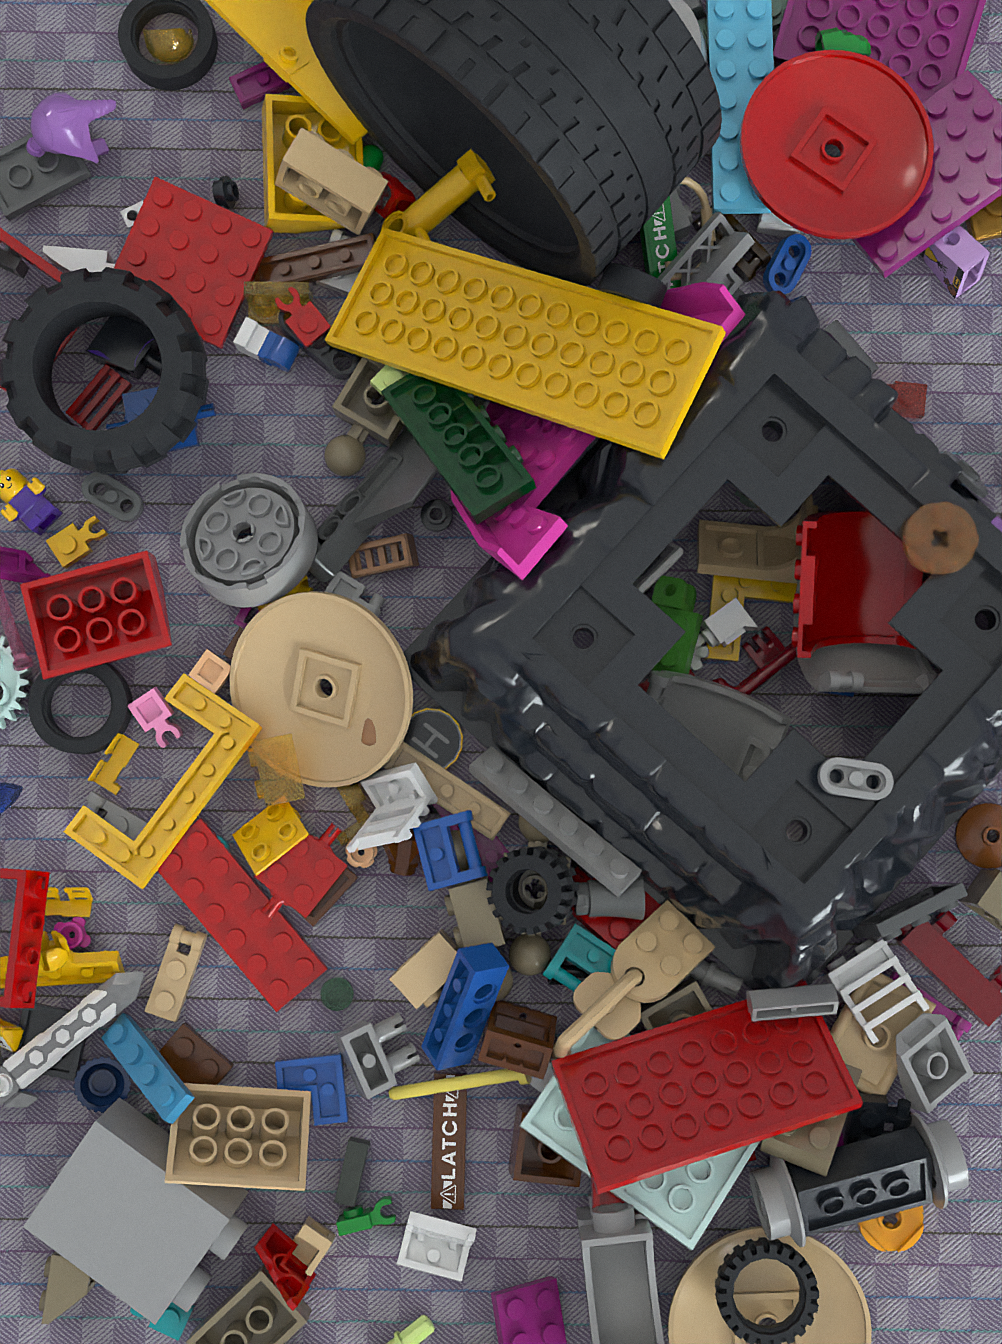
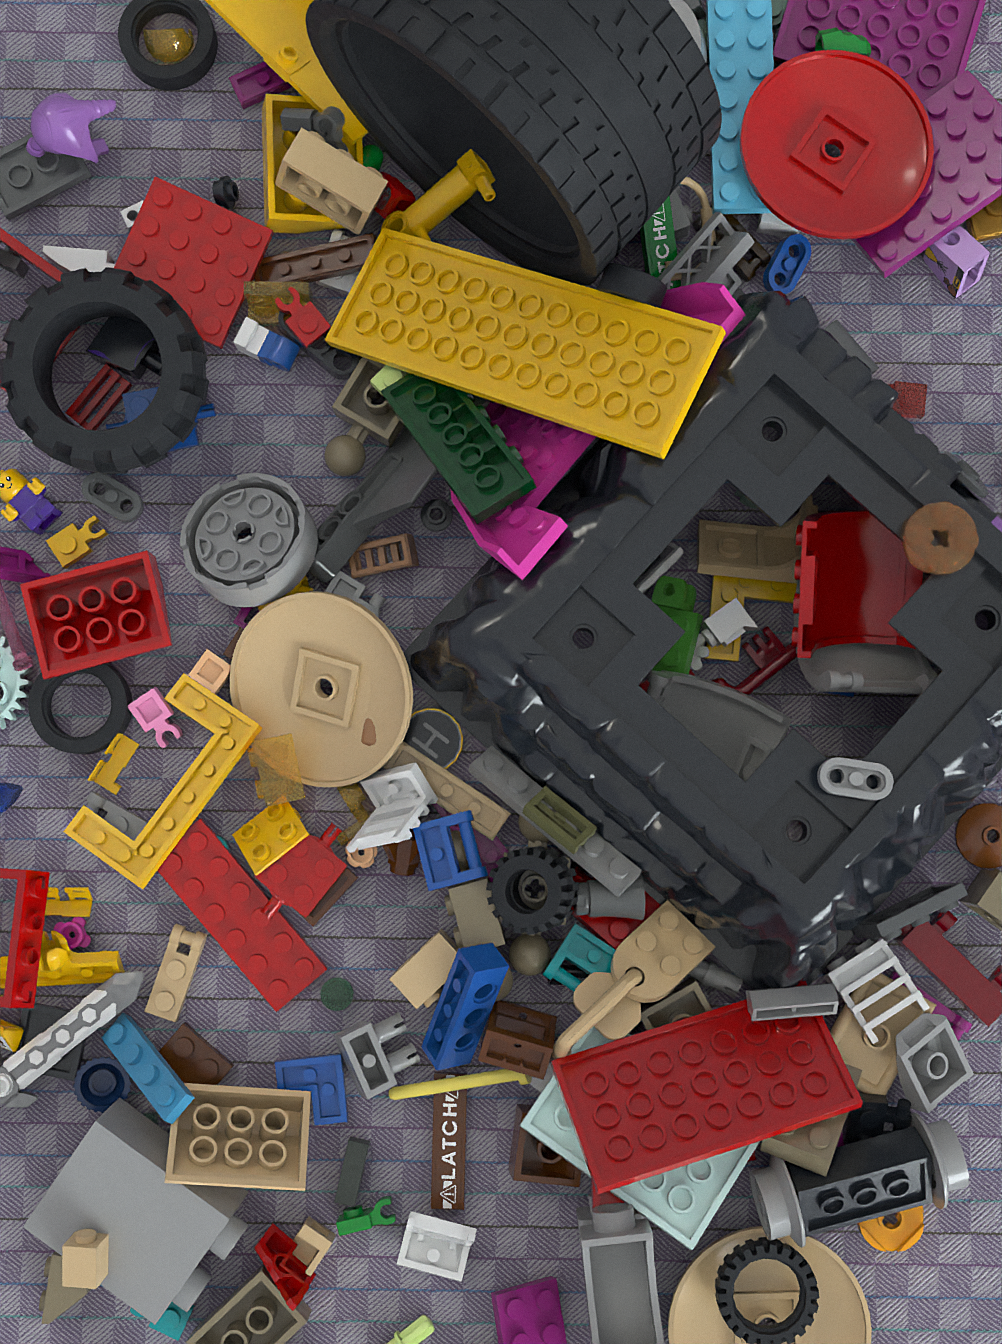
(85, 1259): none -> tan brick
(327, 123): none -> dark grey bar
(556, 824): none -> olive tile

